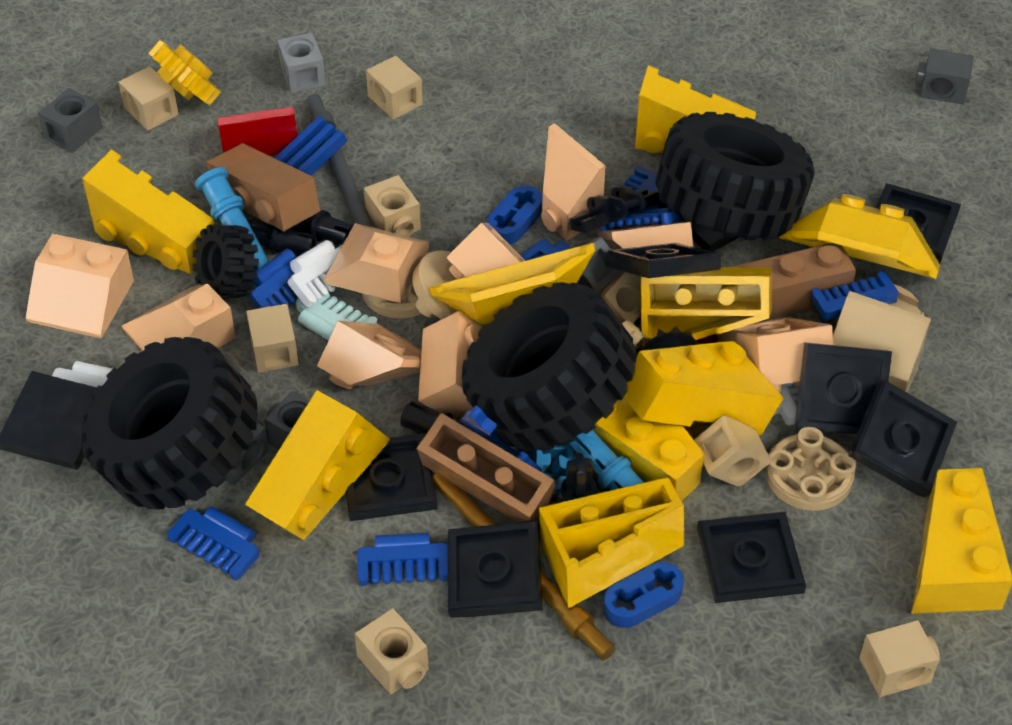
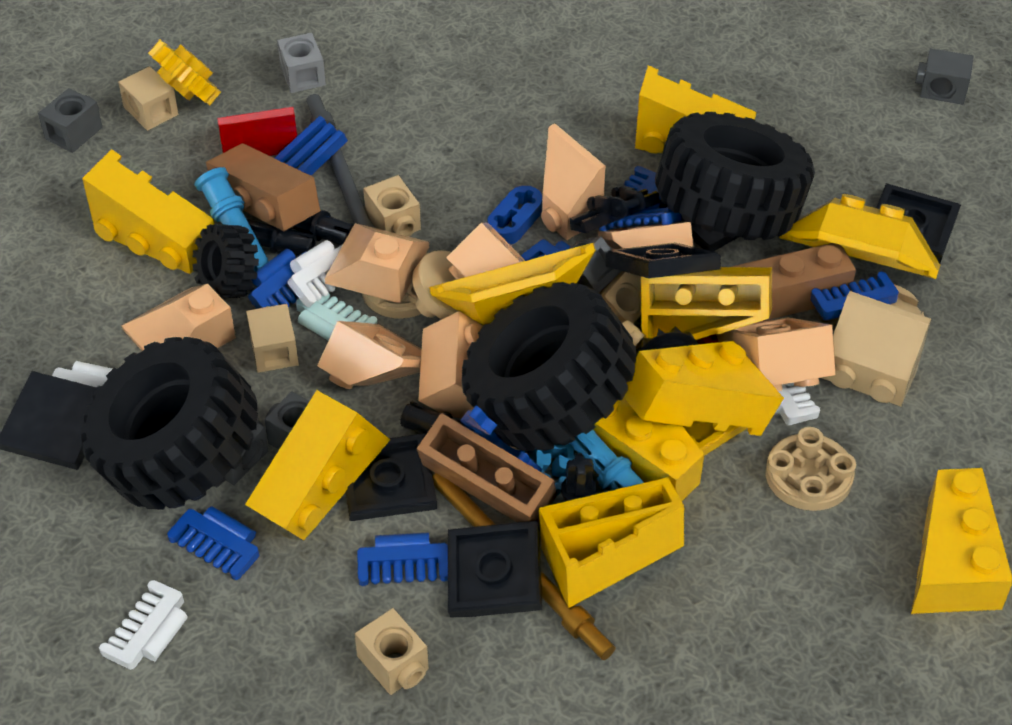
(78, 285): light nougat slope -> none
(156, 629): none -> white piece
(394, 87): tan brick -> none
(646, 599): blue beam -> none
(732, 451): tan brick -> none
(750, 557): black tile -> none
(838, 385): black tile -> none
(899, 658): tan brick -> none
(903, 439): black tile -> none

